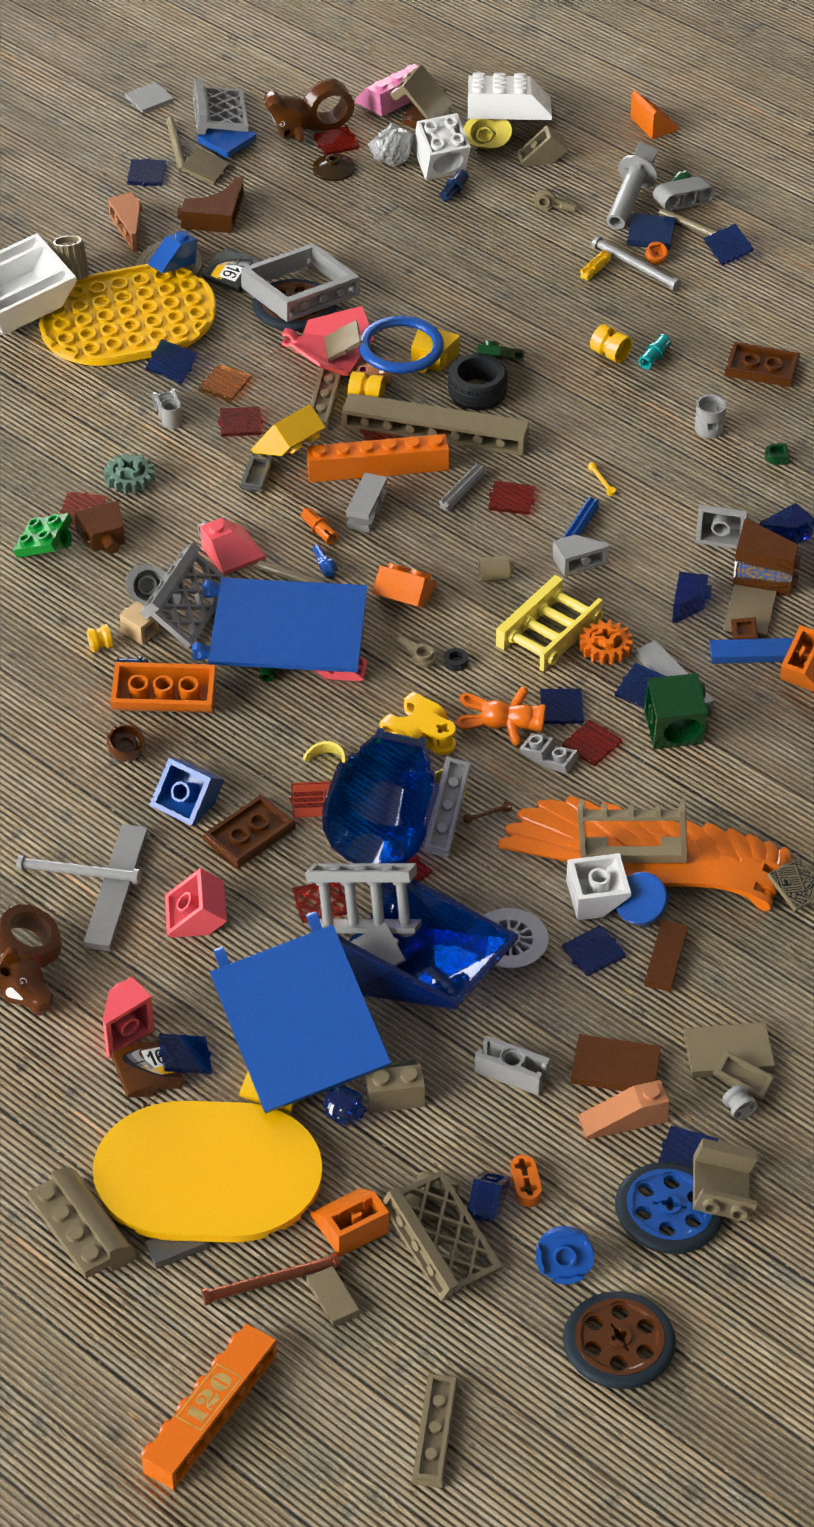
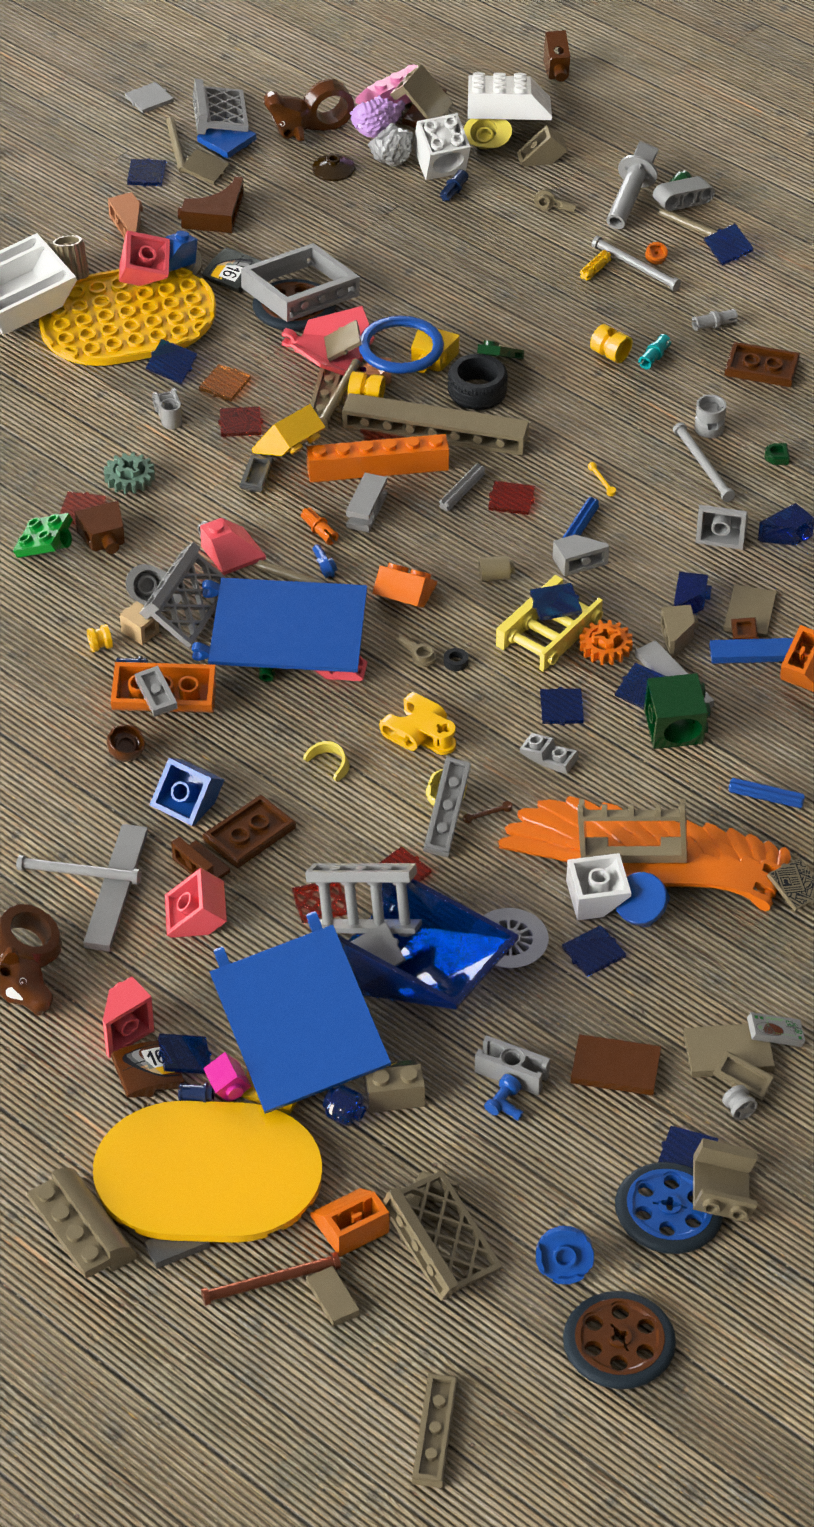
(144, 259): none -> coral slope
(156, 691): none -> light grey plate
(193, 1092): none -> dark blue pin
(196, 856): none -> reddish brown panel
(208, 1406): orange brick -> none
(227, 1077): none -> dark pink brick
(308, 798): clear red piece -> none
(336, 141): clear red piece -> none
(339, 392): none -> dark tan bar
(376, 115): none -> lavender piece
(381, 800): clear blue windscreen -> none
(488, 1195): clear blue slope -> none
(499, 714): orange animal -> none
(508, 1086): none -> blue piece
(531, 1179): orange beam -> none
(555, 601): none -> clear blue piece
(556, 65): none -> reddish brown torso
(592, 742): clear red piece -> none
(629, 1110): nougat slope -> none
(650, 117): orange slope -> none
(650, 228): dark blue tile -> none
(666, 955): reddish brown tile -> none
(678, 627): none -> dark tan slope
(714, 319): none -> light grey pin
(727, 494): none -> light grey bar
(765, 560): reddish brown slope -> none
(766, 793): none -> blue axle
(776, 1029): none -> light grey tile

